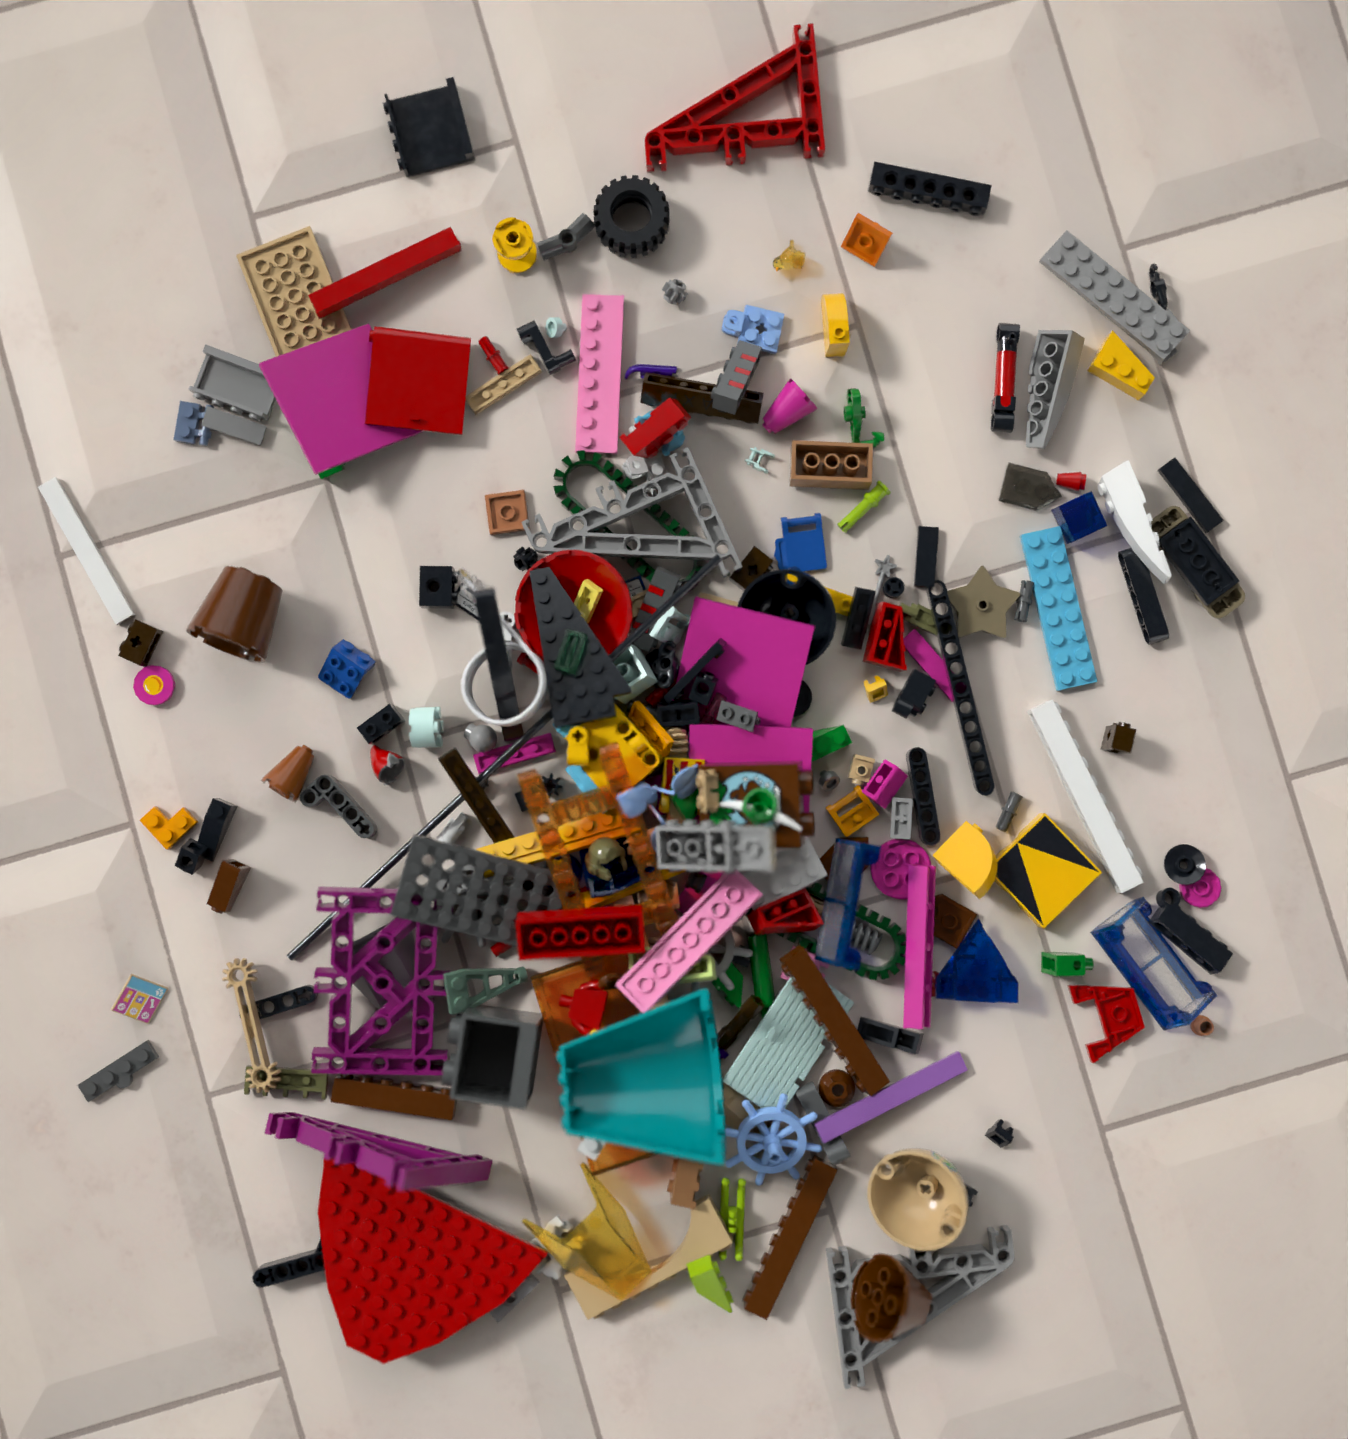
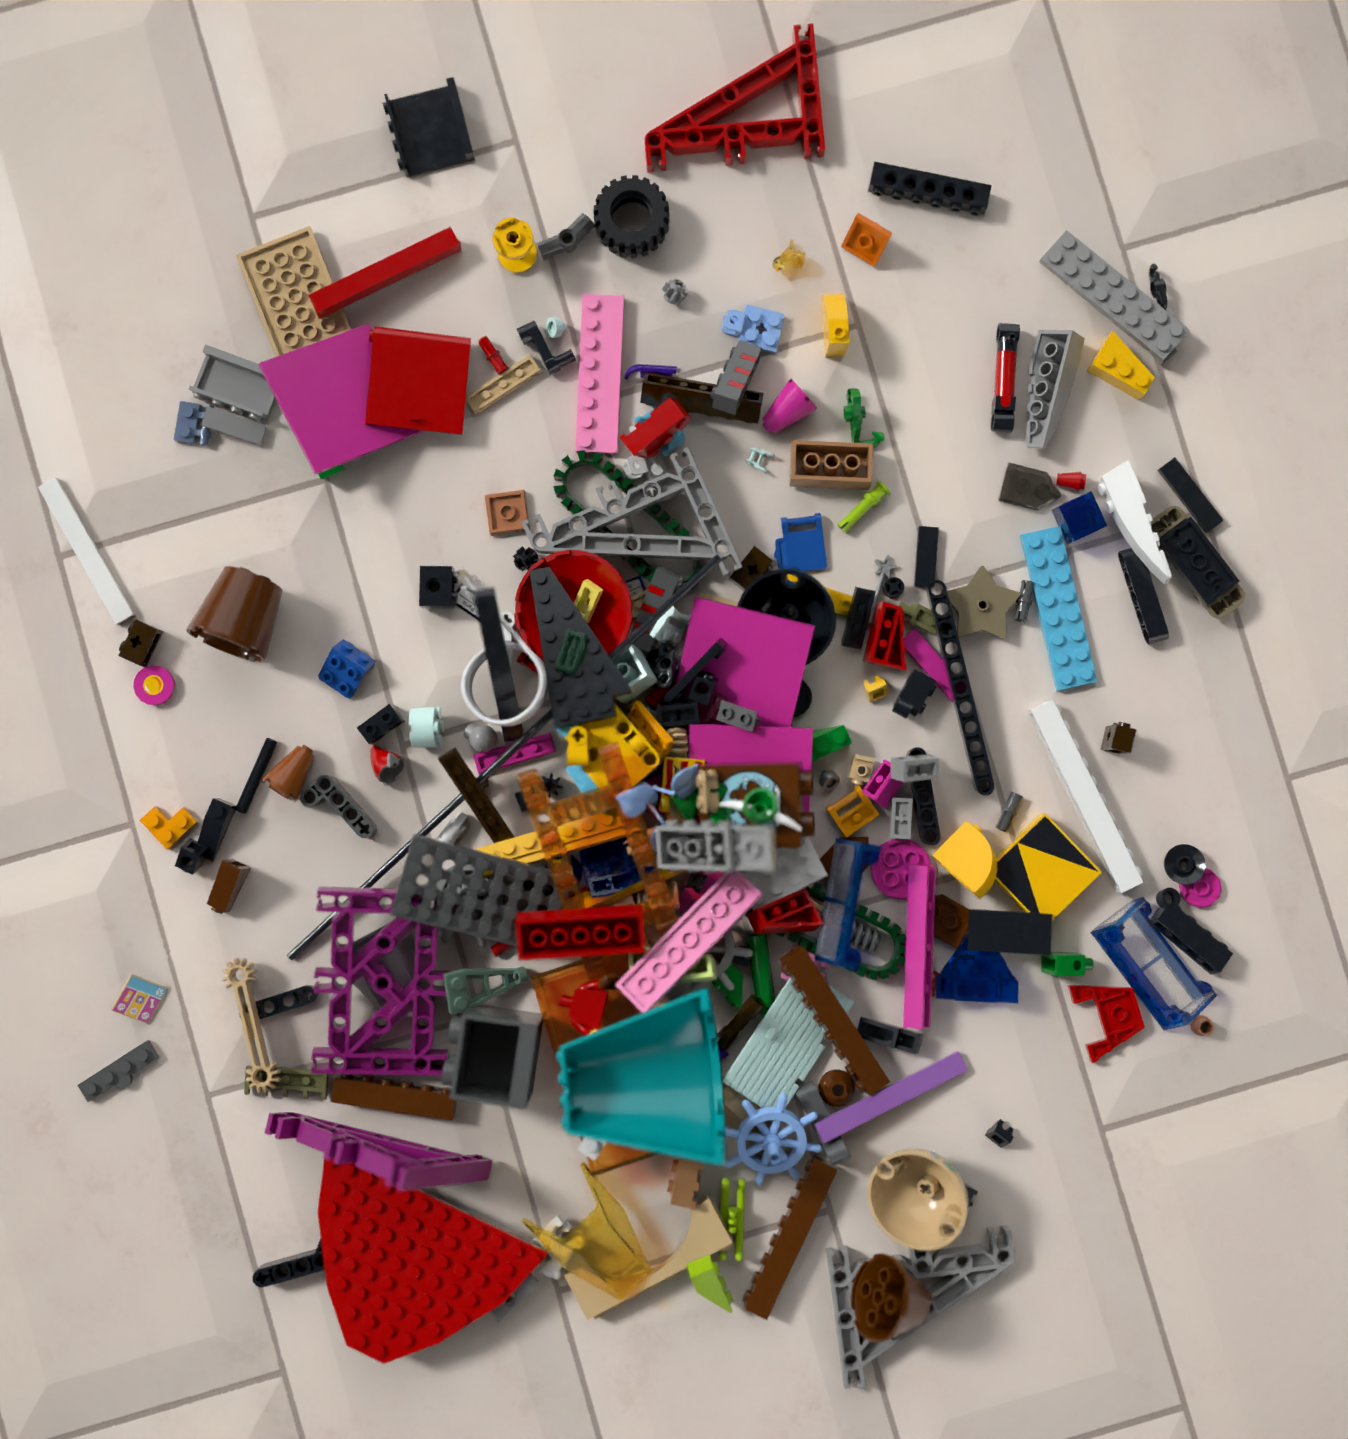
(256, 775): none -> black axle
(603, 851): olive helmet -> none
(914, 768): none -> light grey brick
(1009, 932): none -> black tile

